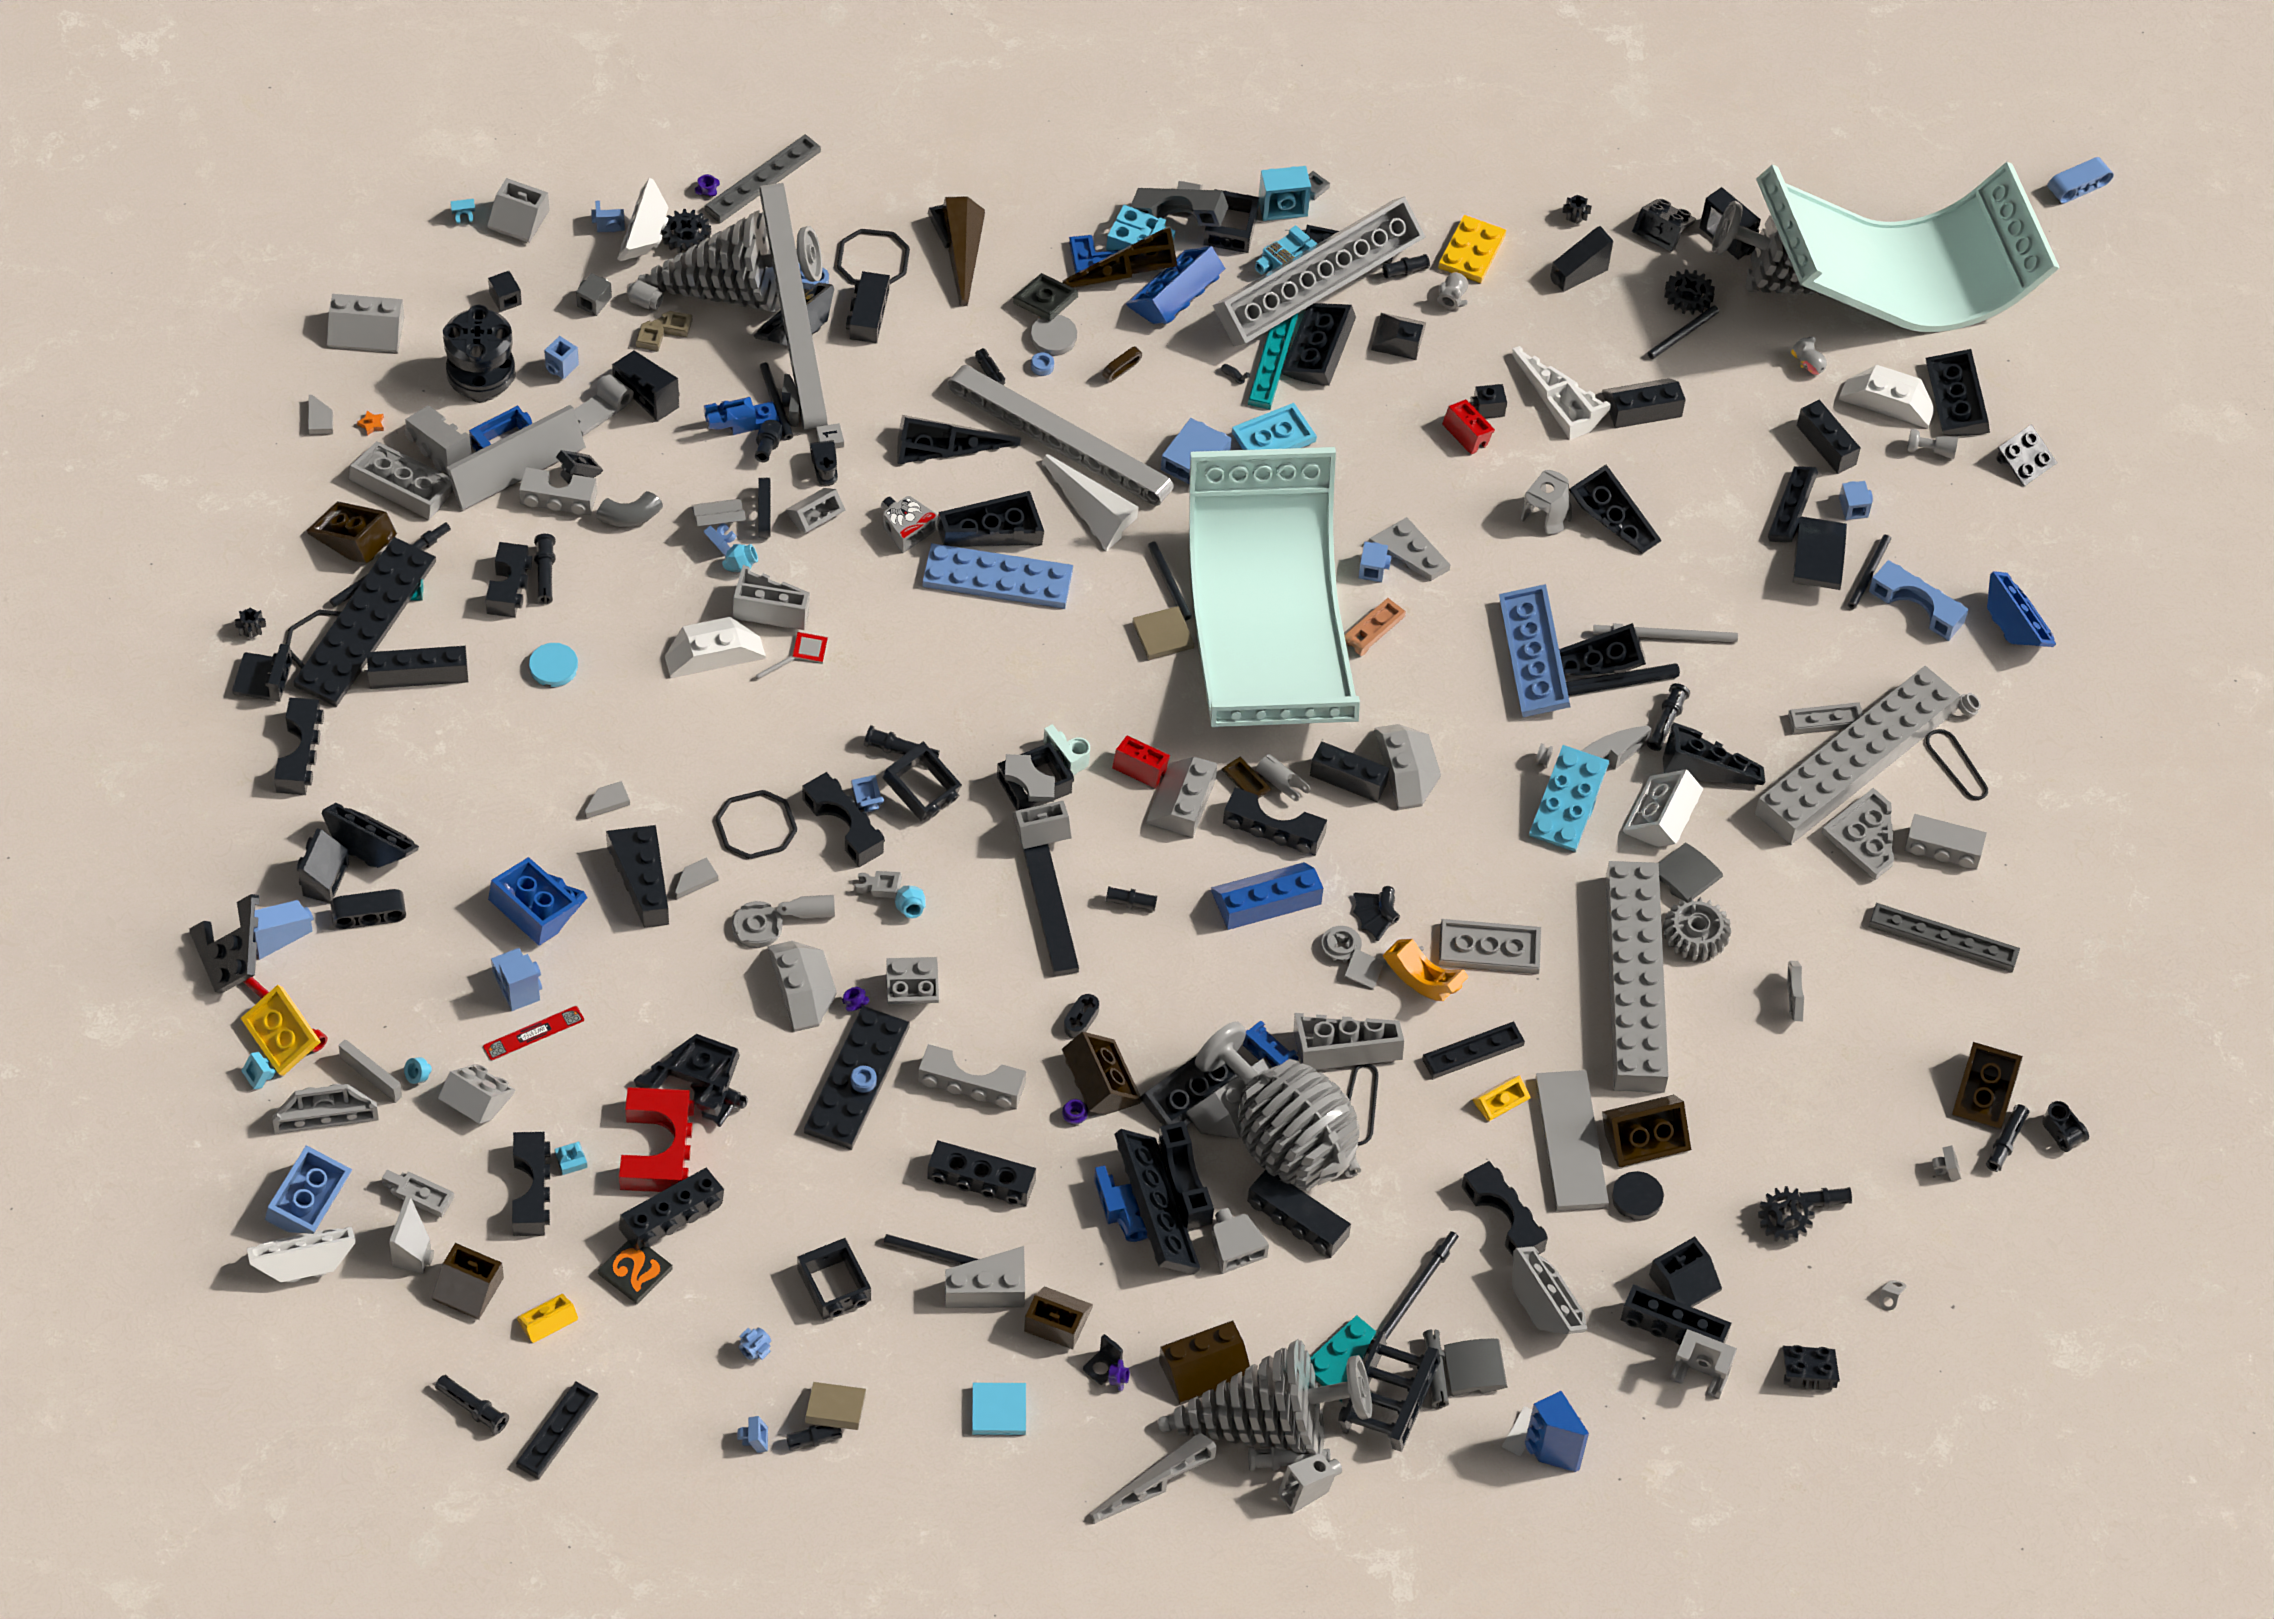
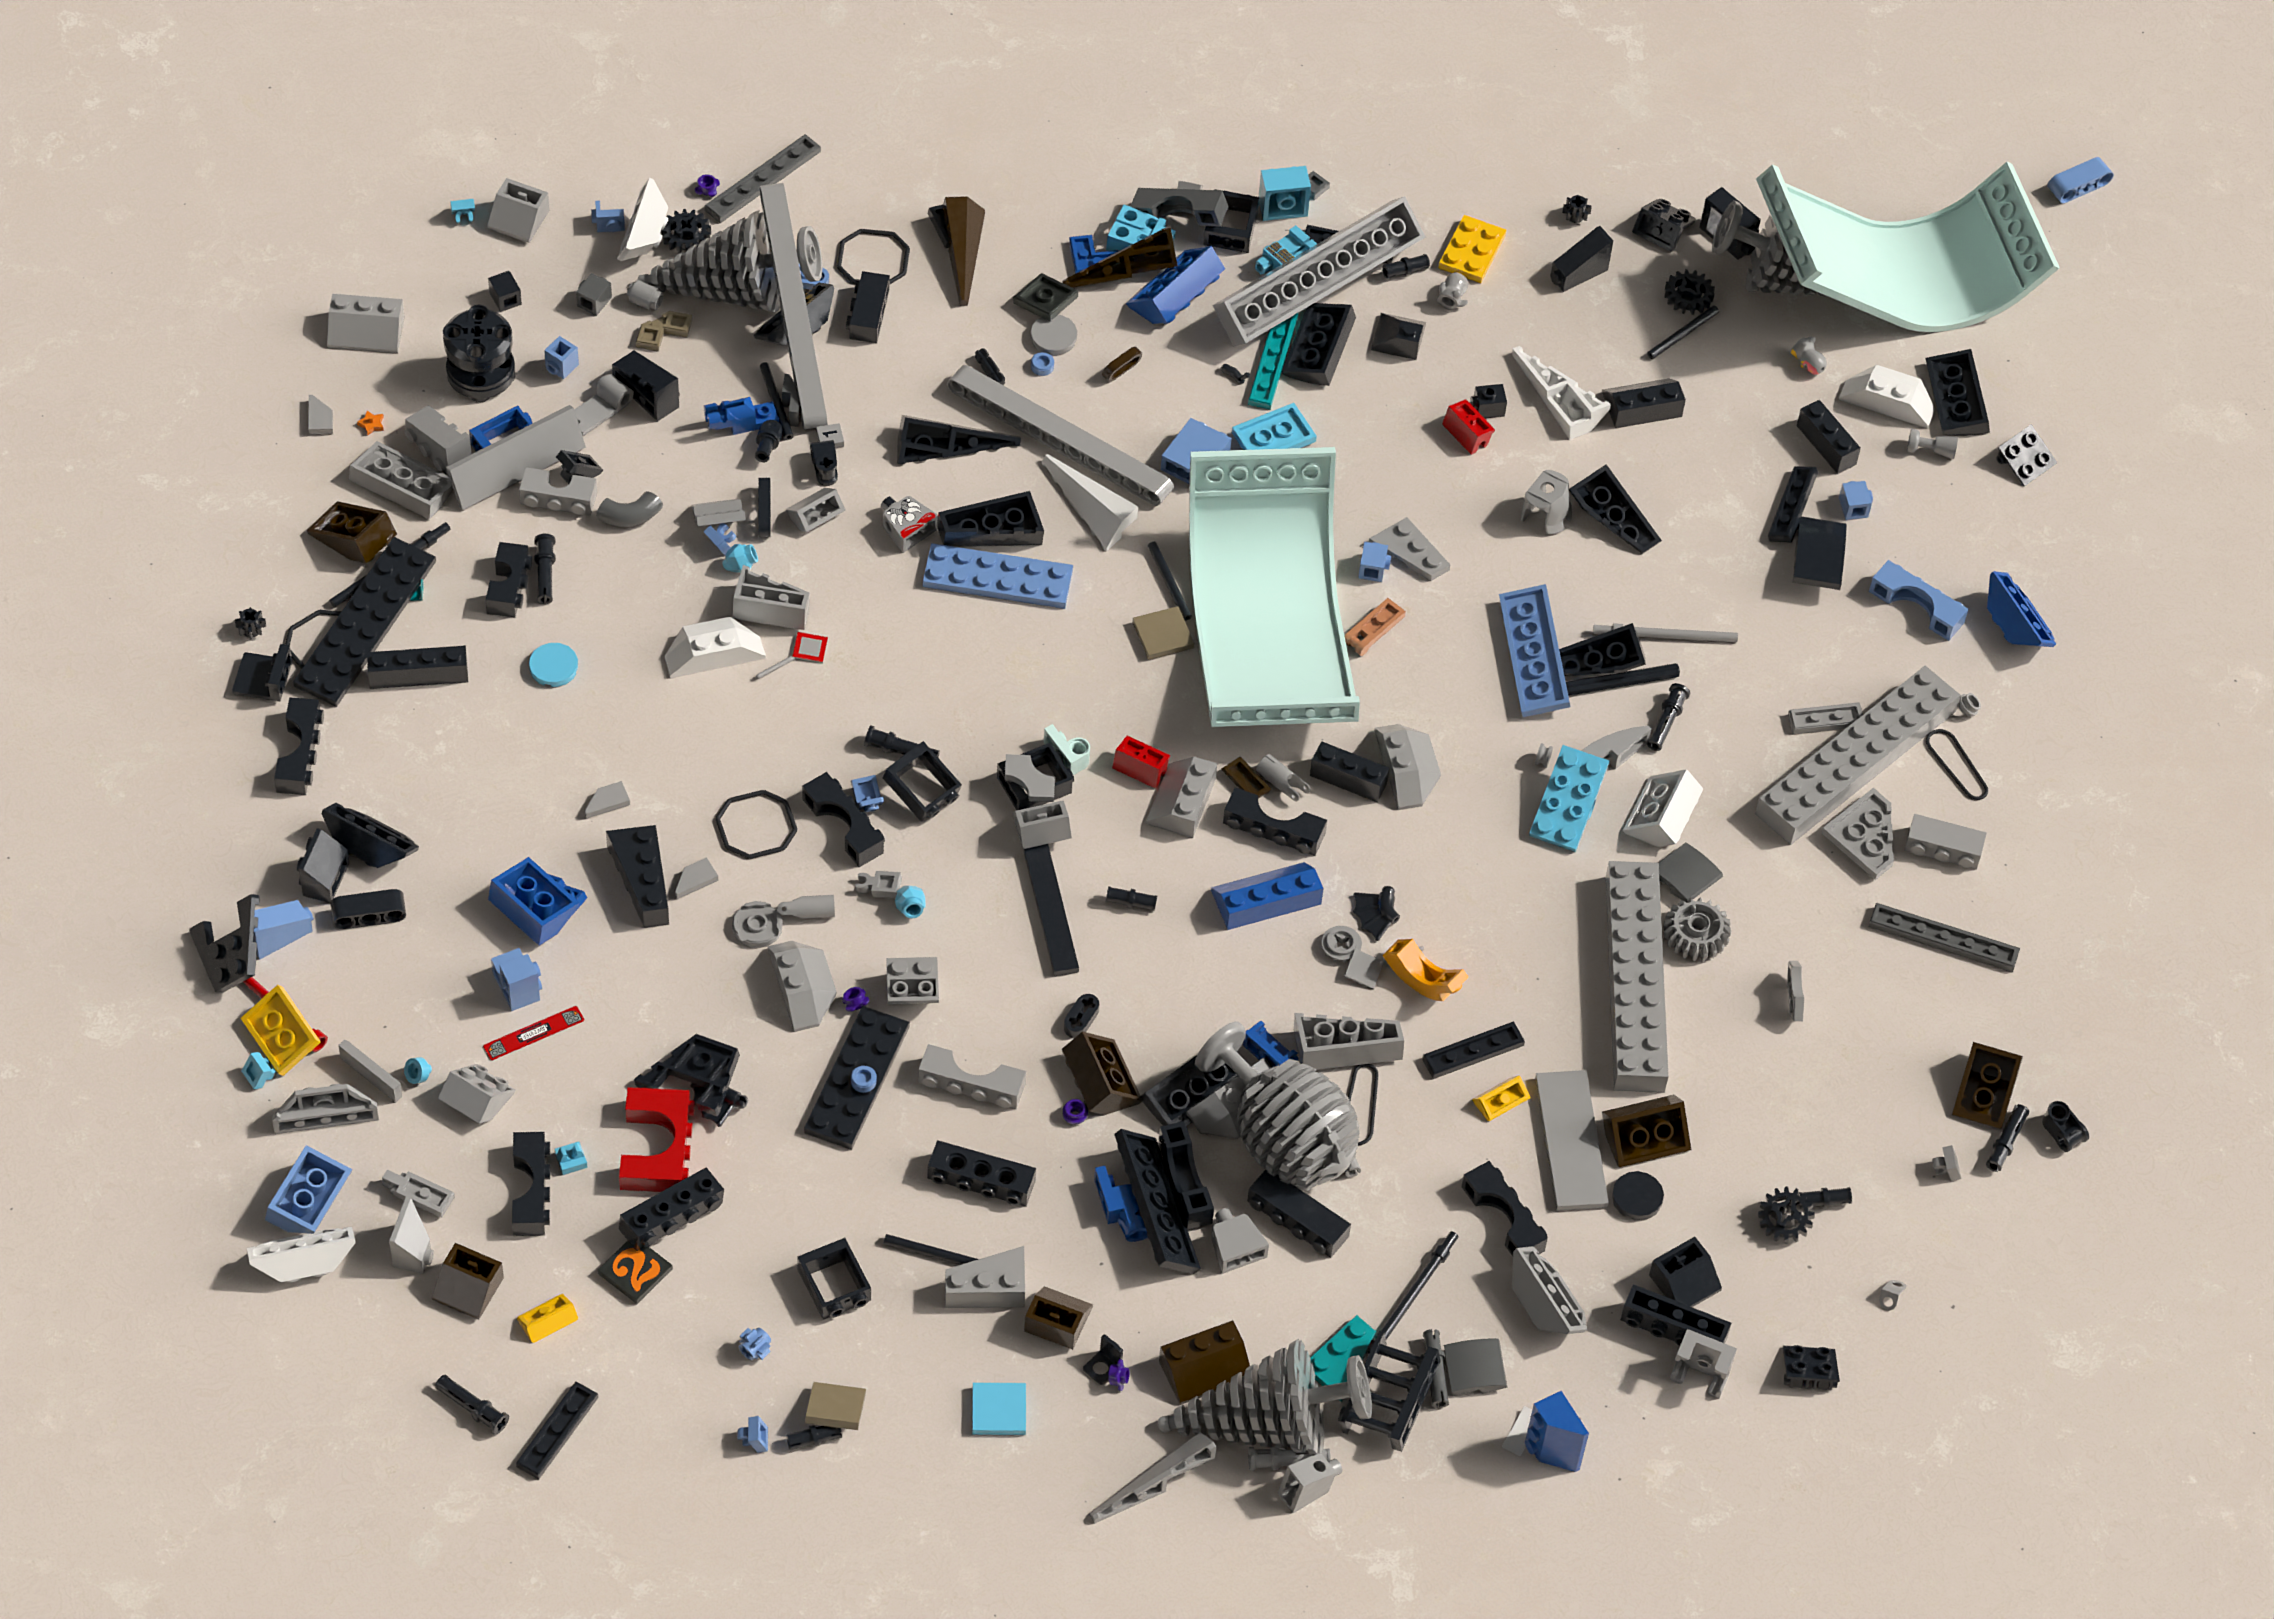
(1490, 946): light grey tile -> none
(1706, 760): black wedge -> none
(1869, 571): black piece -> none

